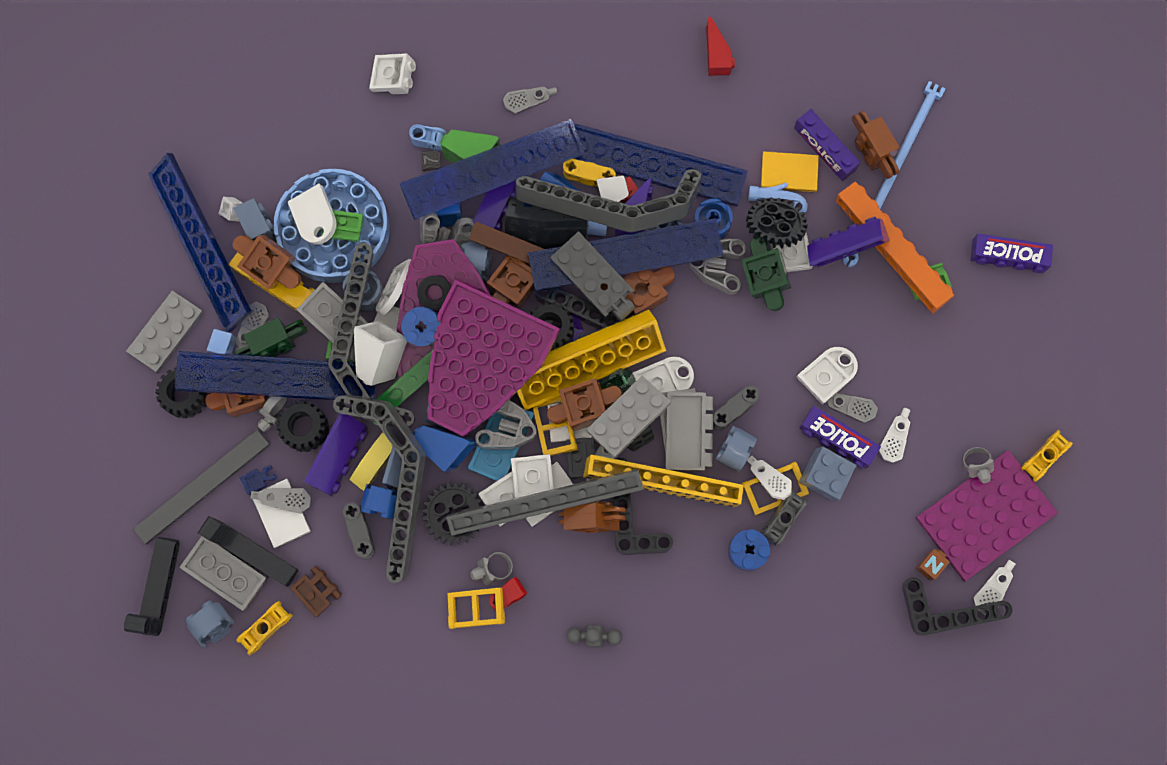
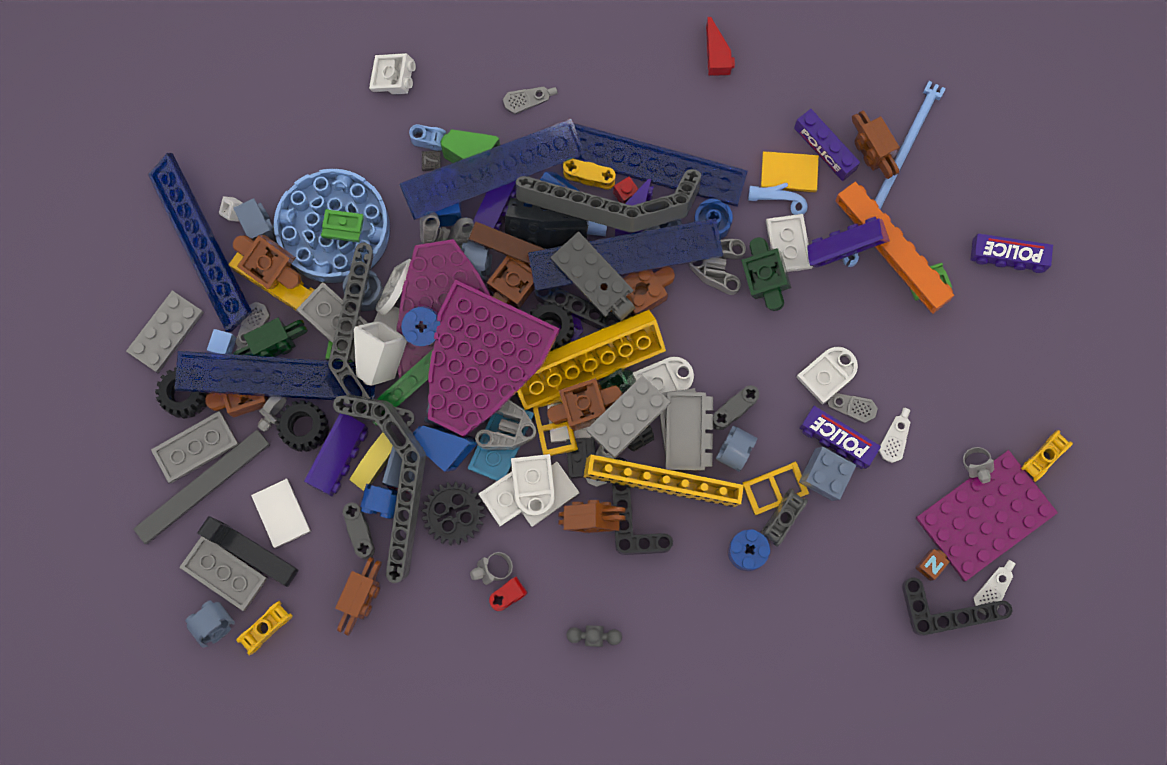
(156, 591): black beam -> none
(194, 447): none -> light grey plate
(255, 480): clear blue plate -> none
(280, 498): light grey piece -> none
(311, 596): reddish brown plate -> none
(312, 213): white tile -> none
(358, 596): none -> dark orange brick
(423, 287): black tyre -> none
(500, 615): yellow window -> none
(545, 502): dark grey plate -> none
(613, 188): white sticker -> none
(770, 477): white piece -> none
(776, 222): black gear -> none

